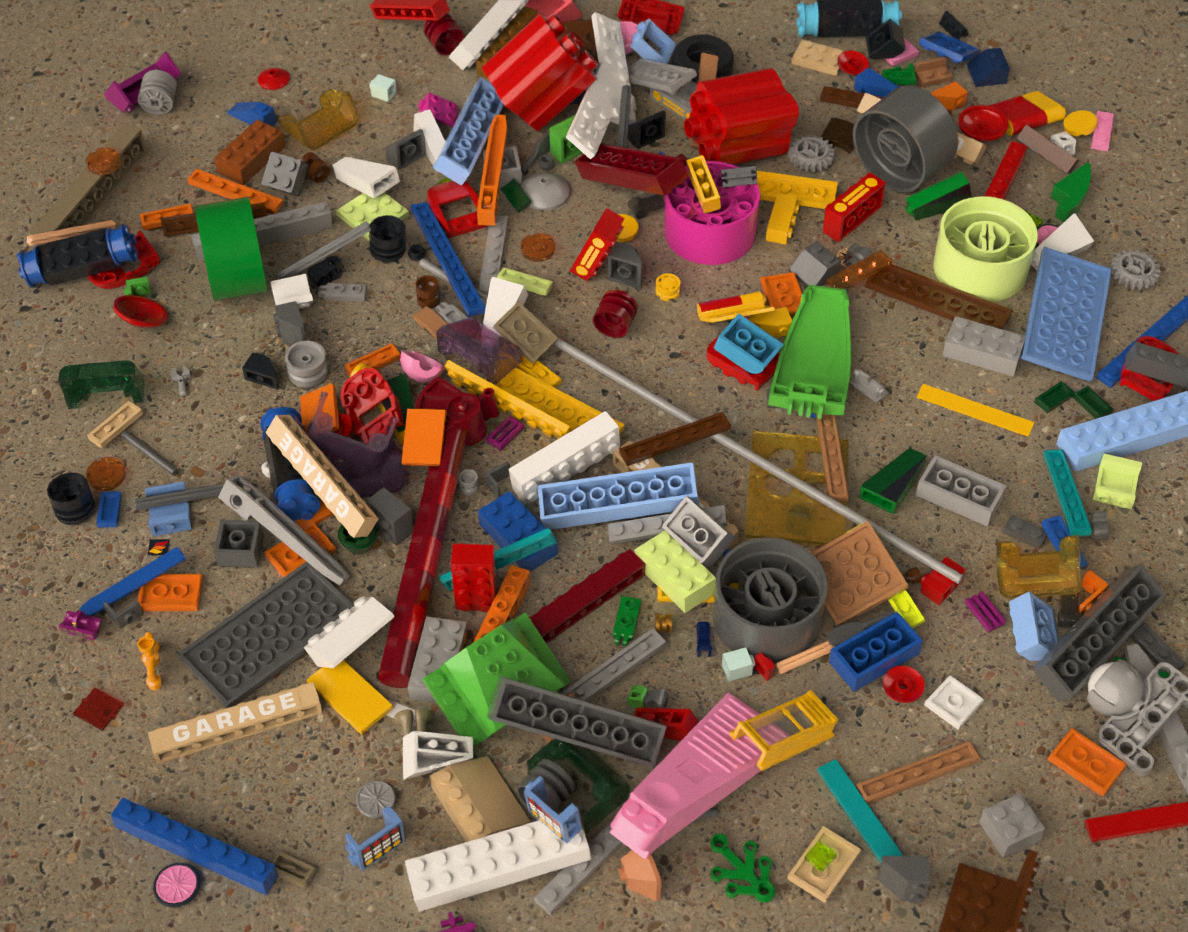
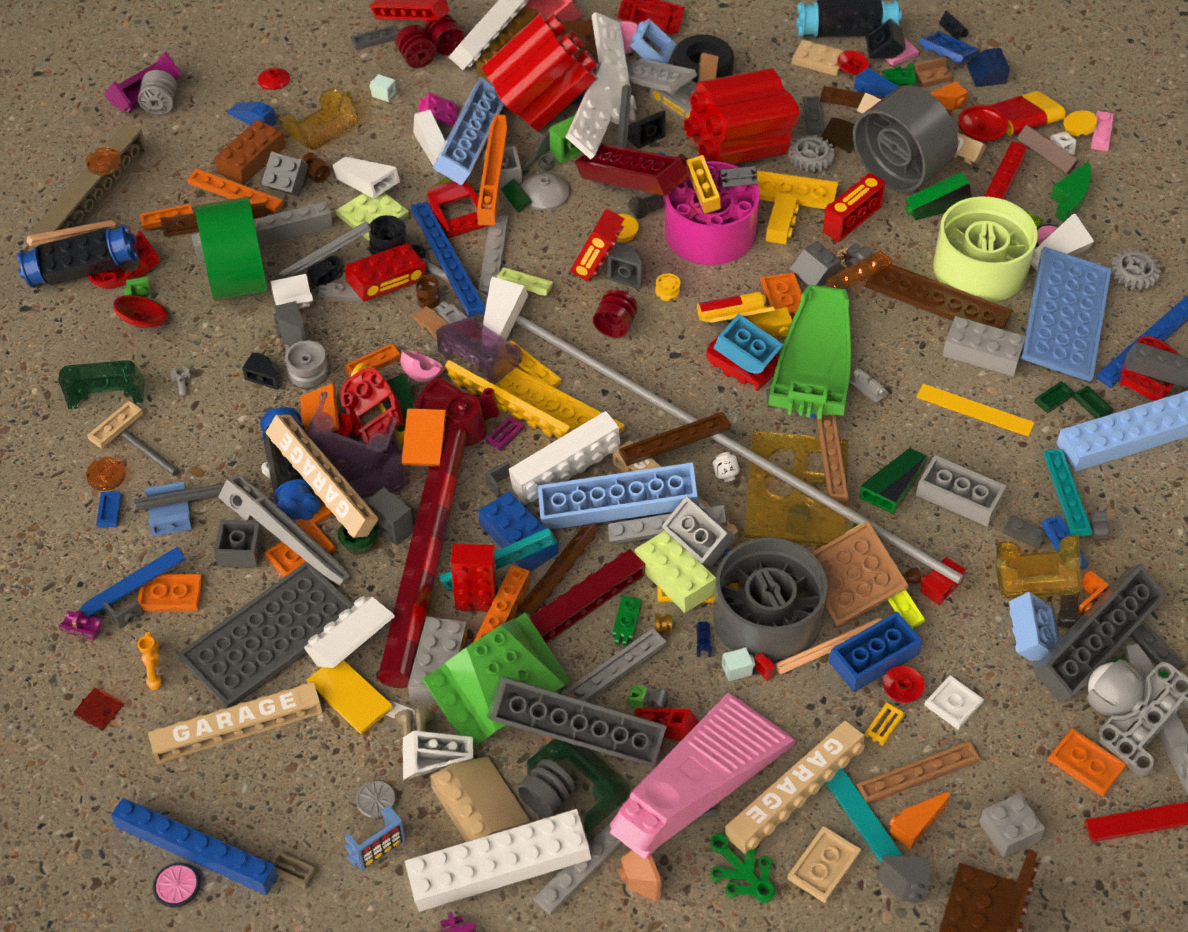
(71, 498): black wheel -> none
(158, 547): black sticker -> none
(374, 37): none -> dark grey tile
(385, 272): none -> red brick
(406, 150): dark grey slope -> none
(415, 46): none -> dark red wheel
(468, 482): light grey wheel -> none
(526, 332): dark tan plate -> none
(537, 247): clear orange tile -> none
(558, 569): none -> reddish brown plate
(565, 825): medium blue panel -> none
(726, 466): none -> white head
(788, 729): yellow piece -> none
(794, 787): none -> tan brick
(813, 115): none -> dark grey tile
(820, 856): clear neon green tile -> none
(851, 629): dark grey piece -> none
(876, 736): none -> yellow tile
(915, 820): none -> orange slope
(988, 611): magenta tile -> none
(1117, 481): yellowish green panel -> none

